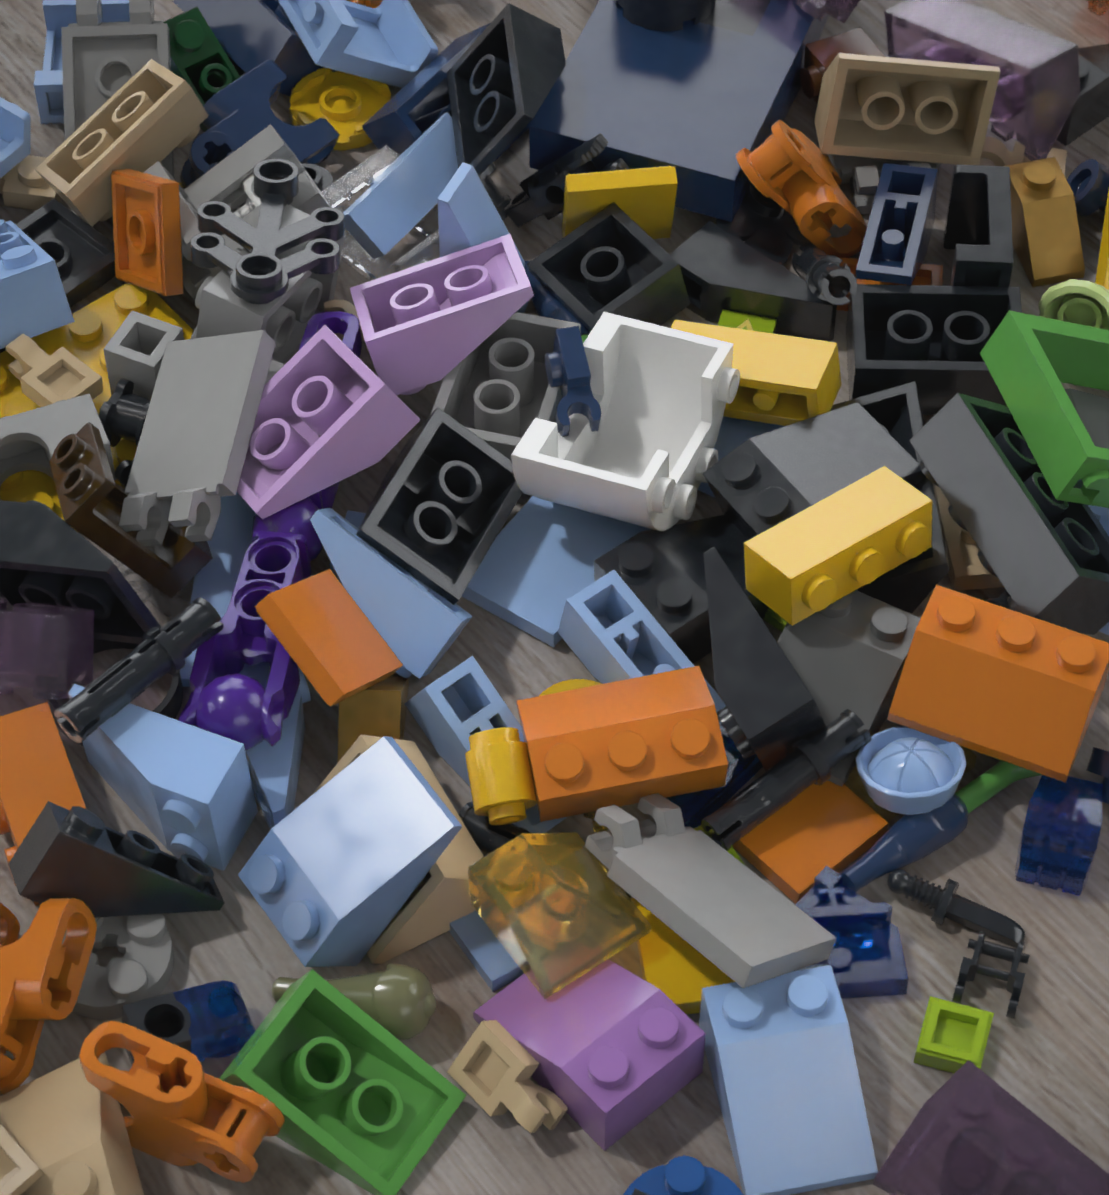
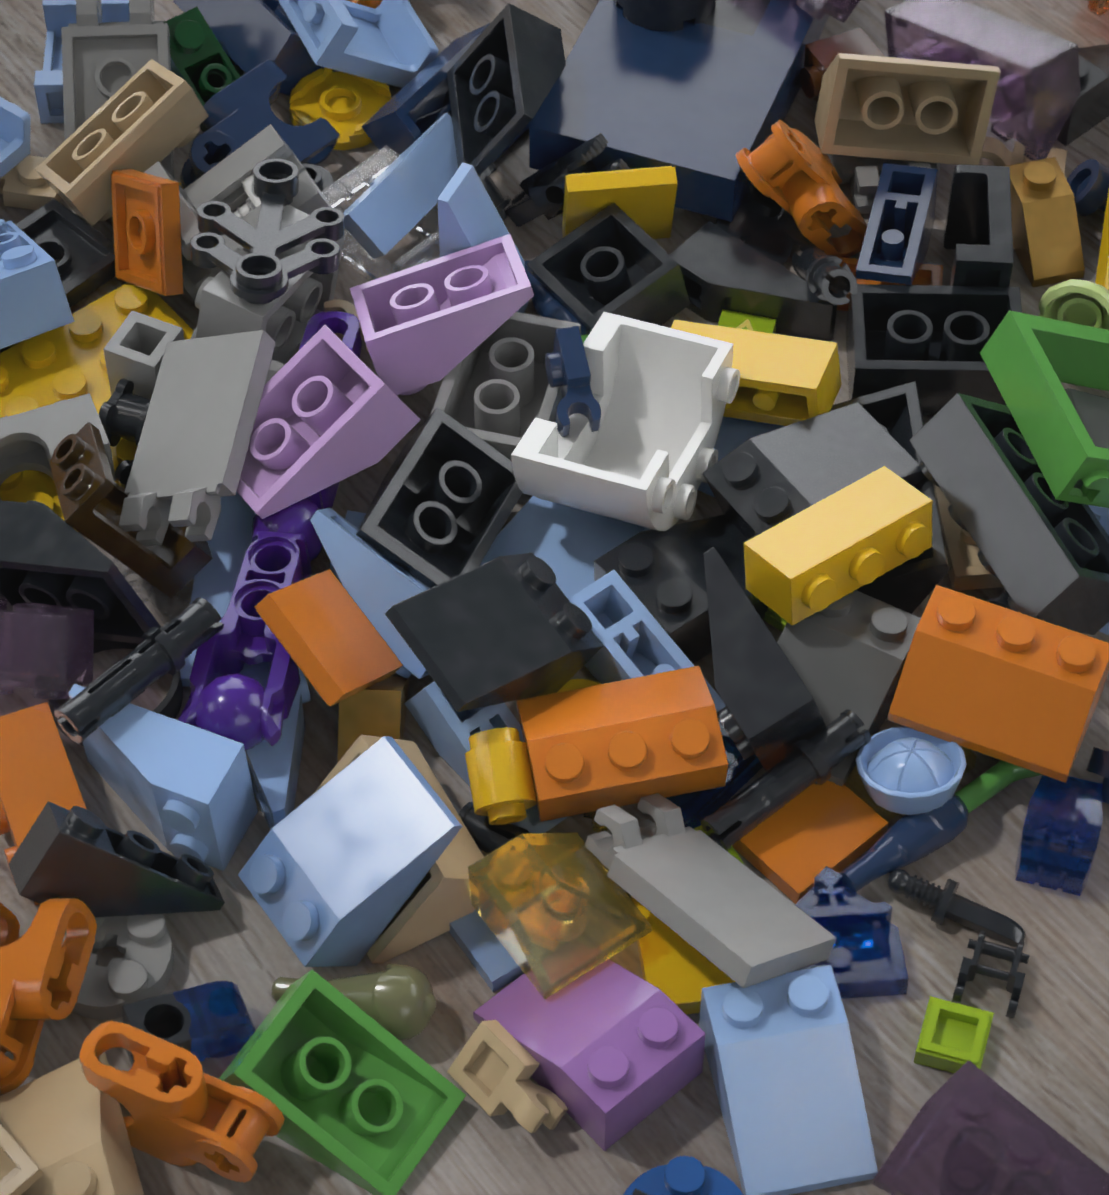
(51, 377): tan plate -> none
(497, 633): none -> black slope

